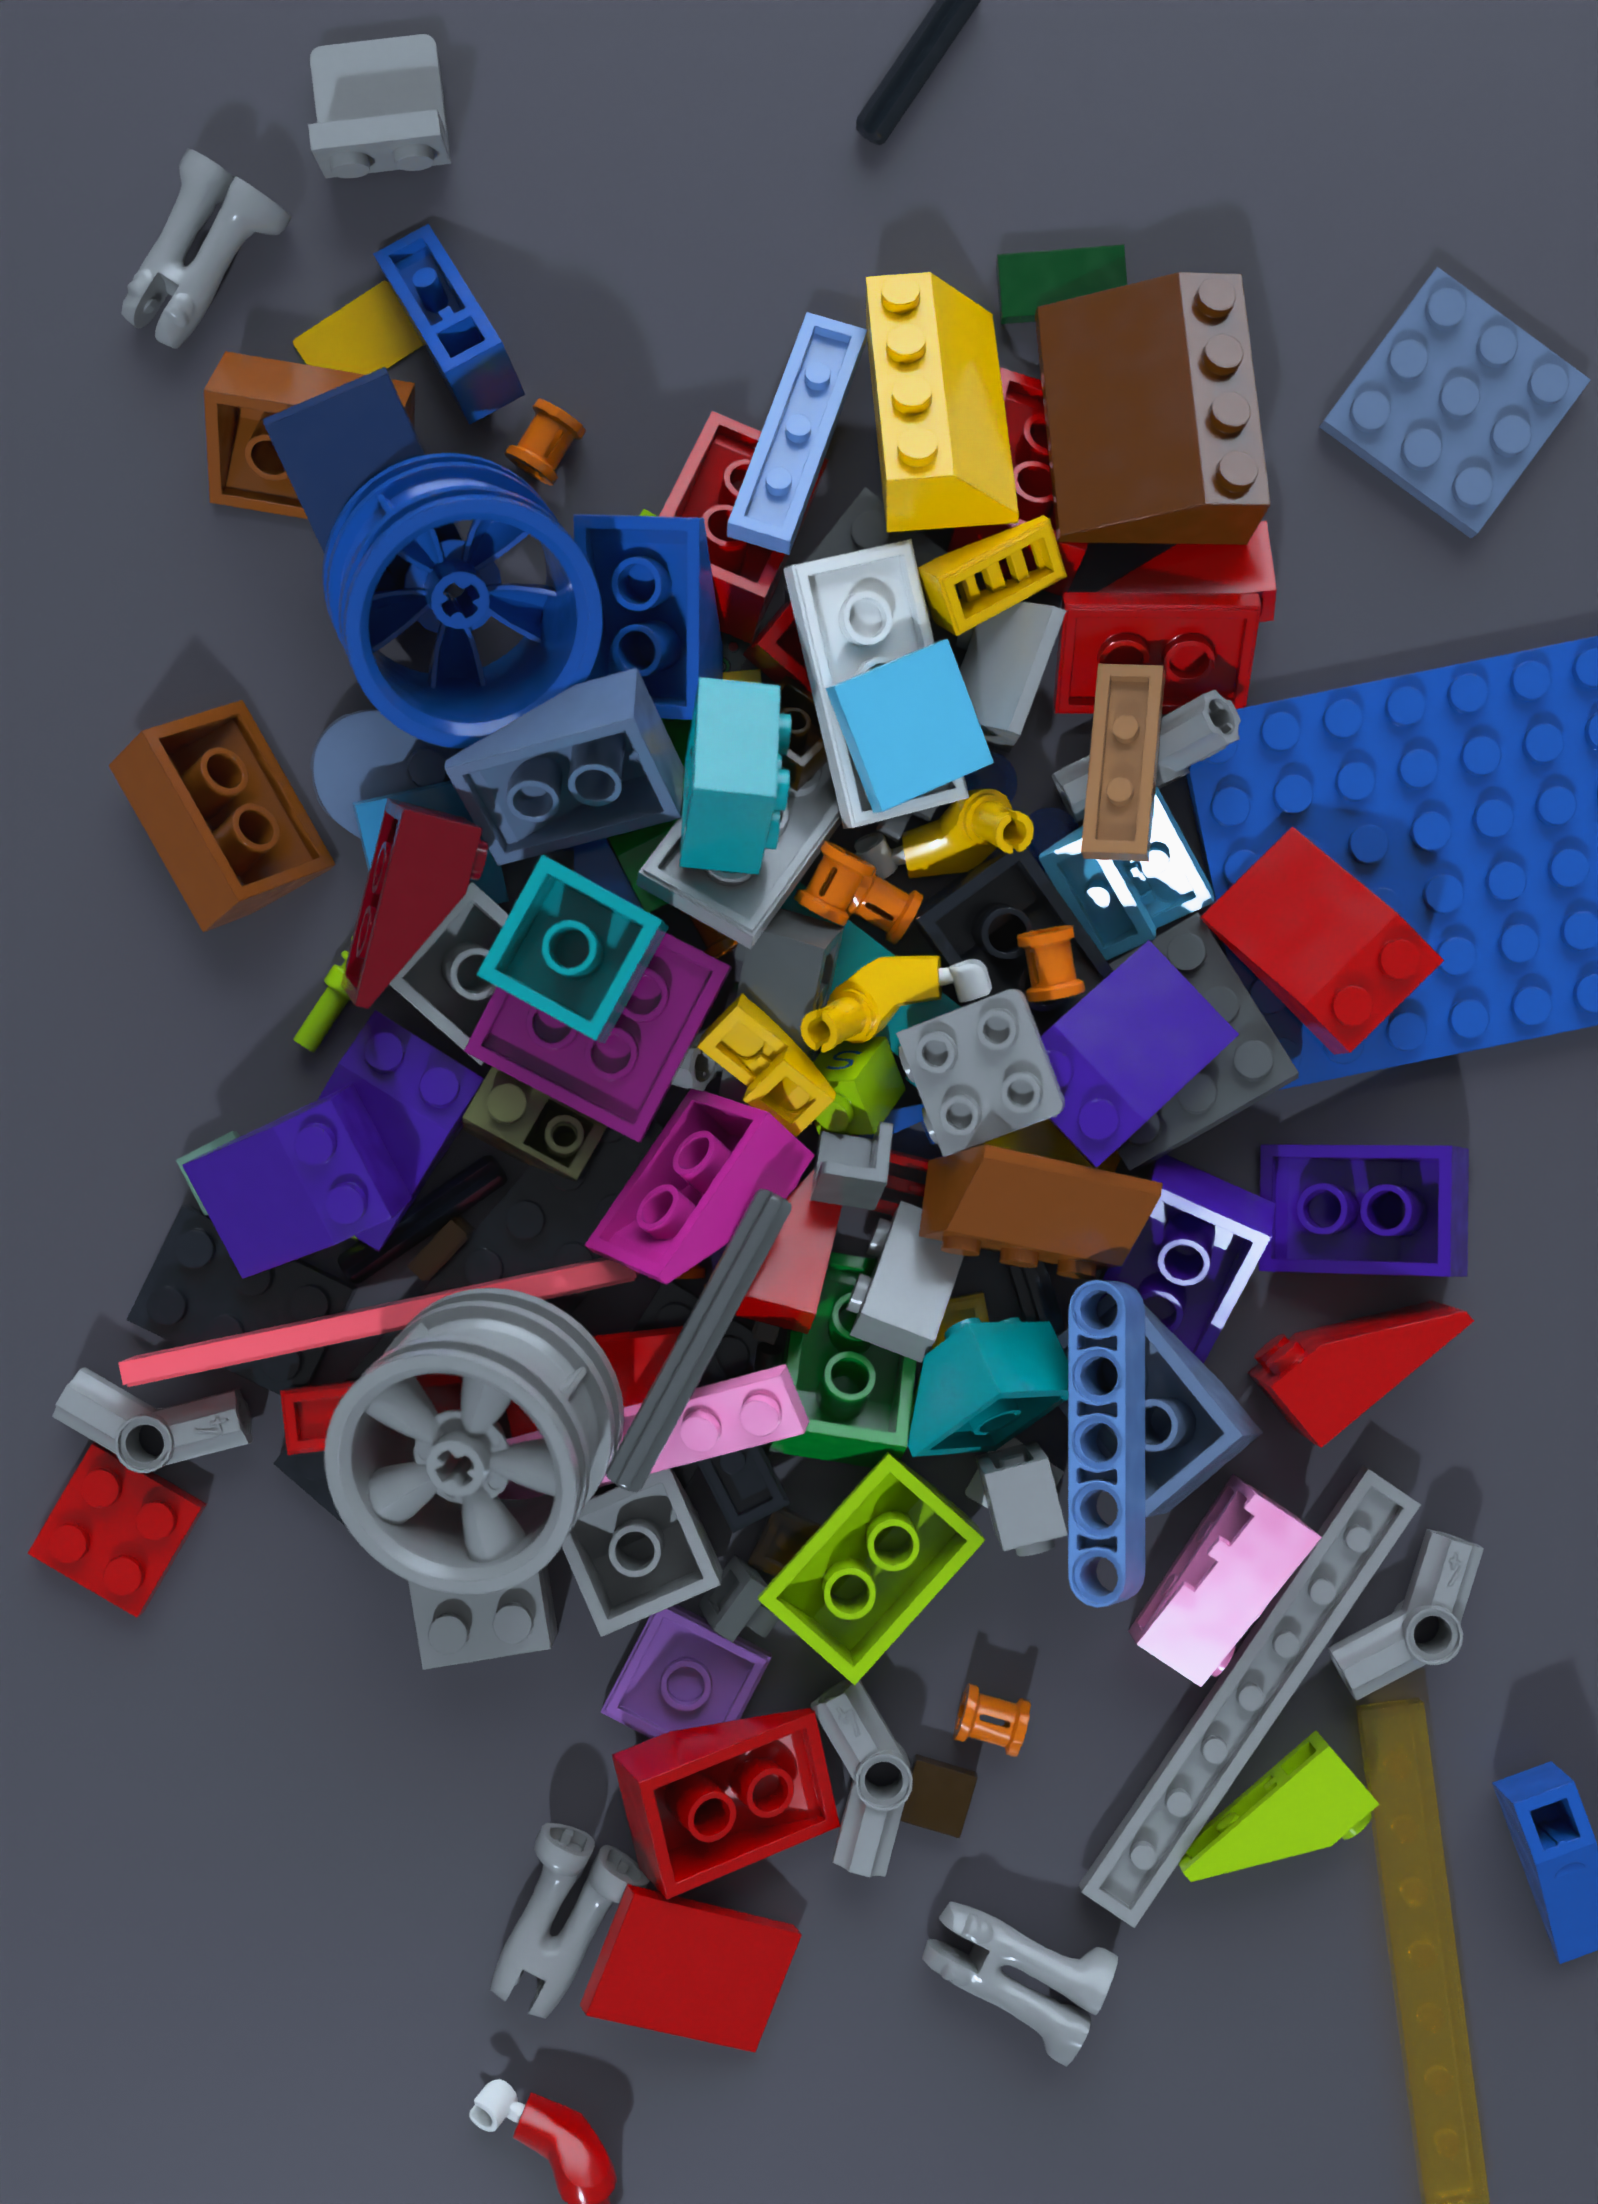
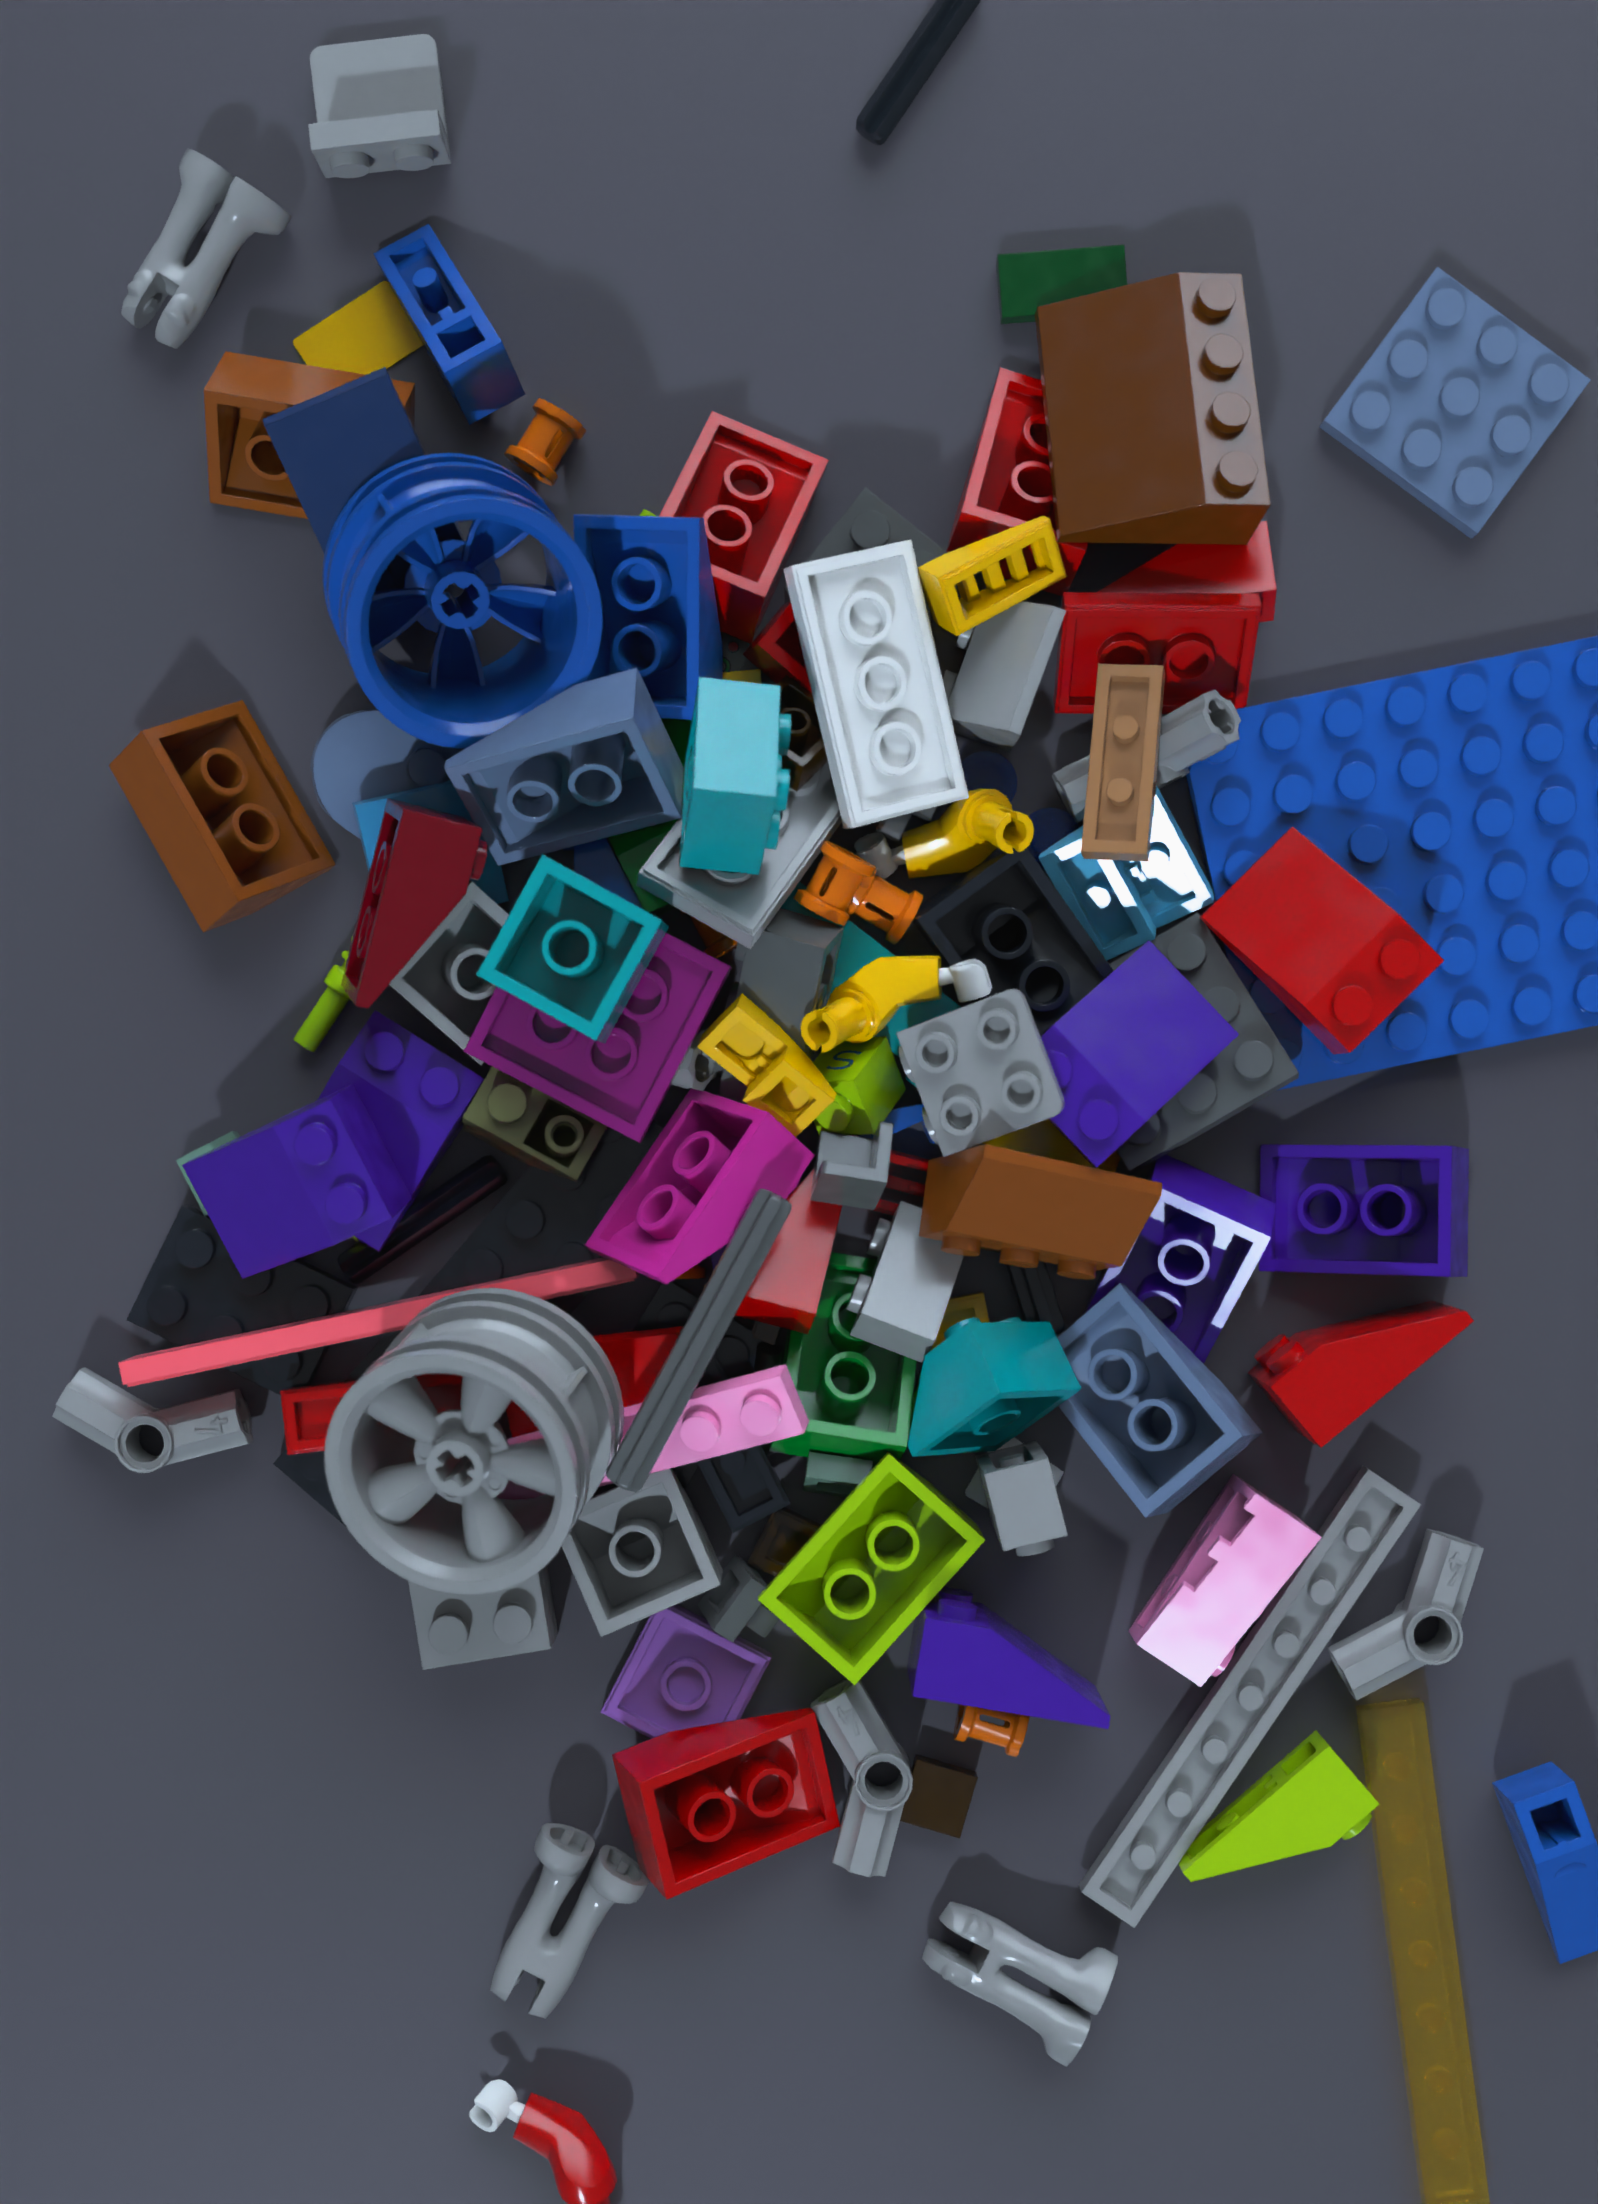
(117, 1530): red plate -> none
(441, 1248): dark brown tile -> none
(690, 1969): red tile -> none
(797, 433): medium blue plate -> none
(834, 1474): none -> sand green tile
(910, 726): medium azure tile -> none
(937, 406): yellow slope -> none
(982, 1661): none -> dark purple slope
(1050, 963): orange bush -> none
(1087, 1467): medium blue beam -> none

